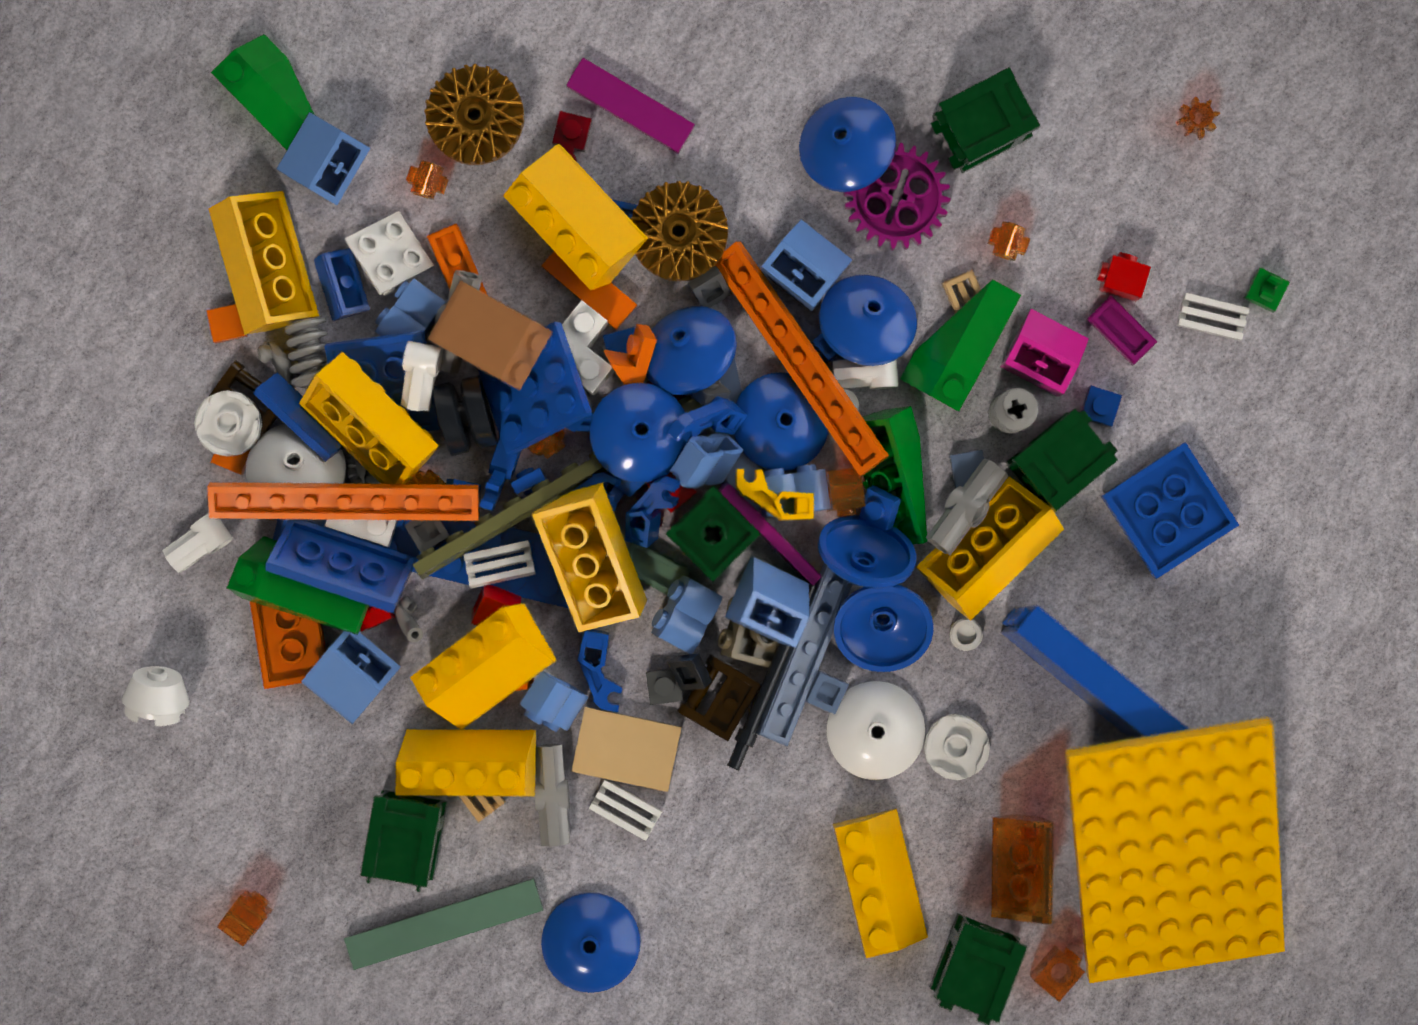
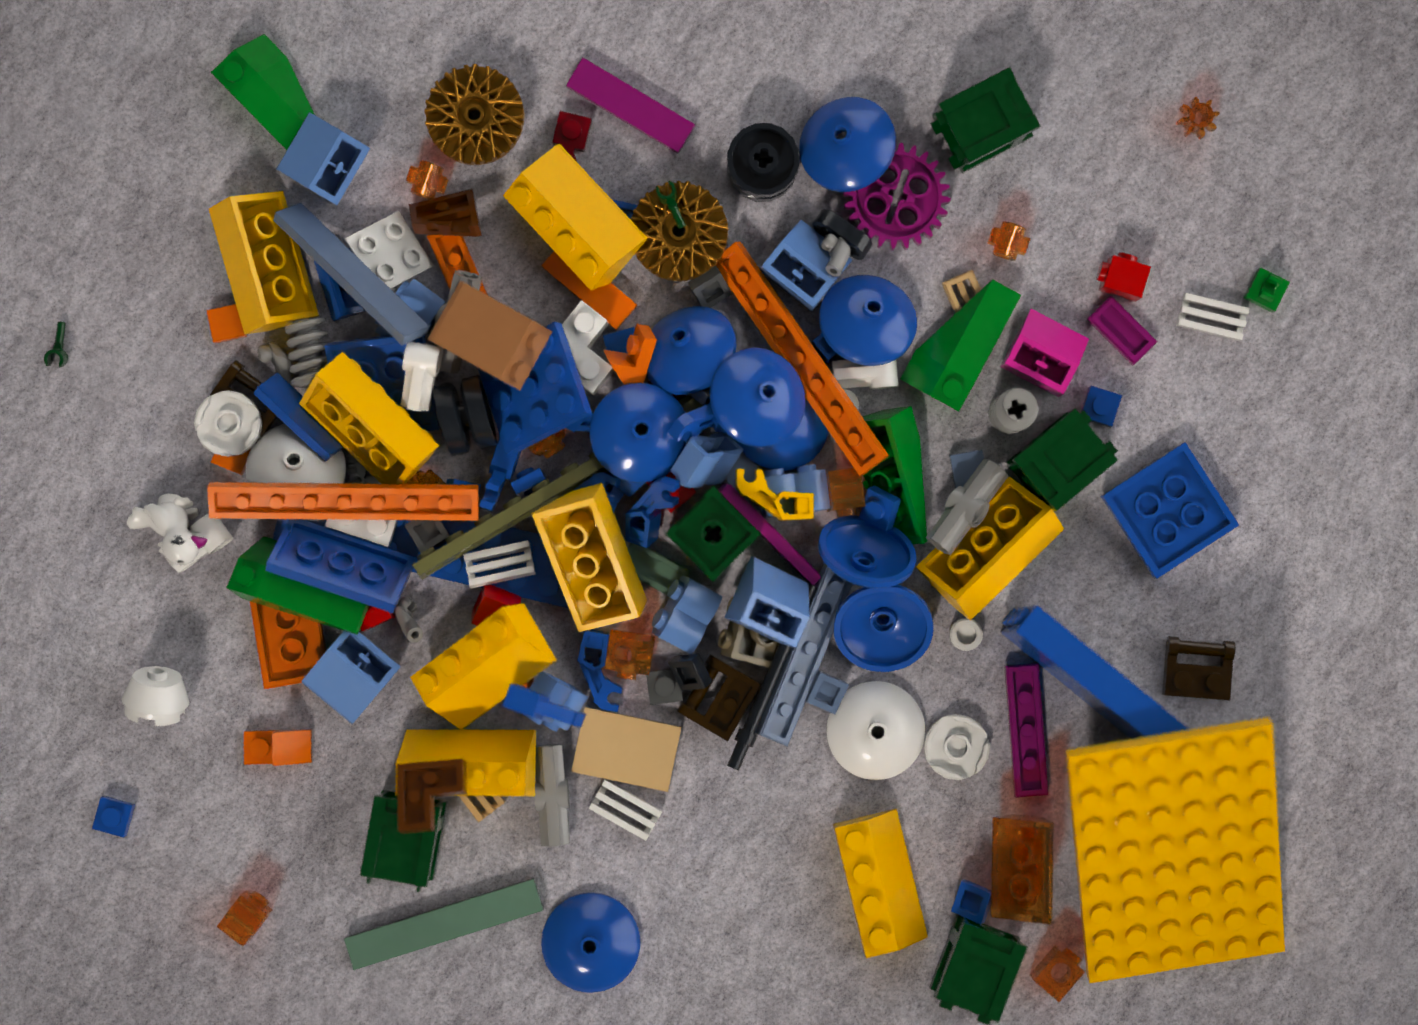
(57, 347): none -> dark green hand
(113, 816): none -> blue plate
(171, 521): none -> white animal
(278, 747): none -> orange slope
(351, 273): none -> sand blue tile
(419, 785): none -> reddish brown plate
(447, 215): none -> reddish brown wing
(537, 705): none -> blue piece
(617, 654): none -> clear orange brick
(670, 201): none -> dark green hand
(742, 406): none -> blue dish
(767, 143): none -> black wheel
(830, 222): none -> black beam
(839, 254): none -> light grey arm
(972, 901): none -> blue plate
(1026, 730): none -> magenta tile
(1194, 679): none -> dark brown plate

